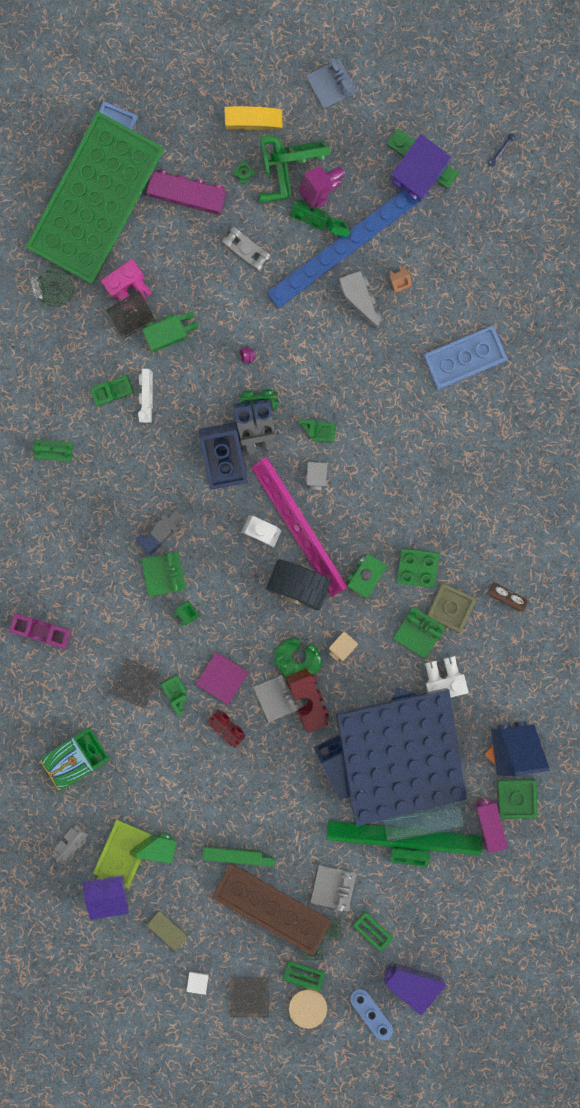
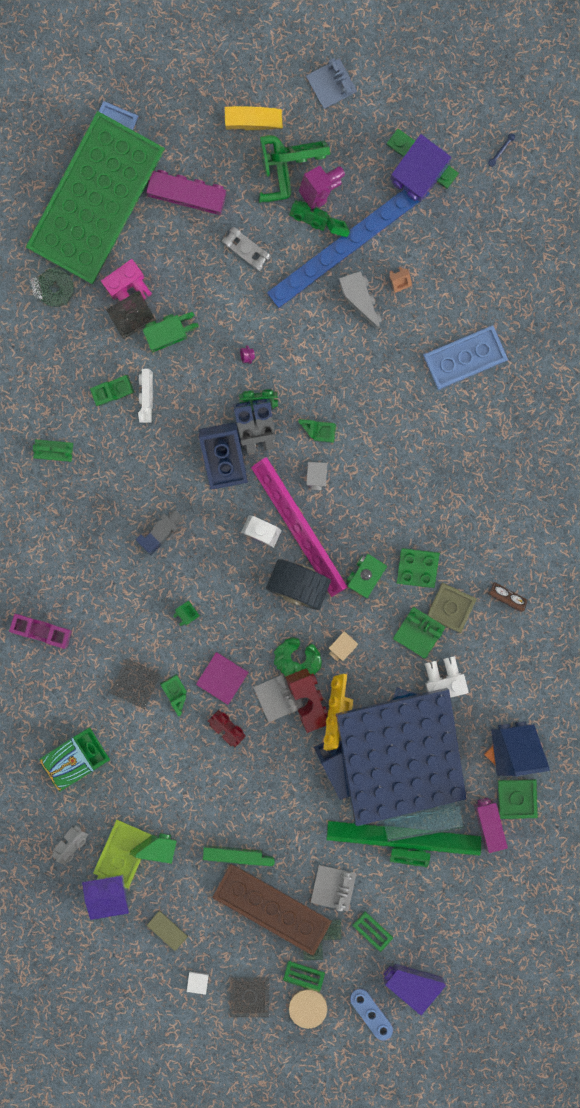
(163, 574): green hinge -> none
(243, 167): green plate -> none
(337, 704): none -> yellow bracket

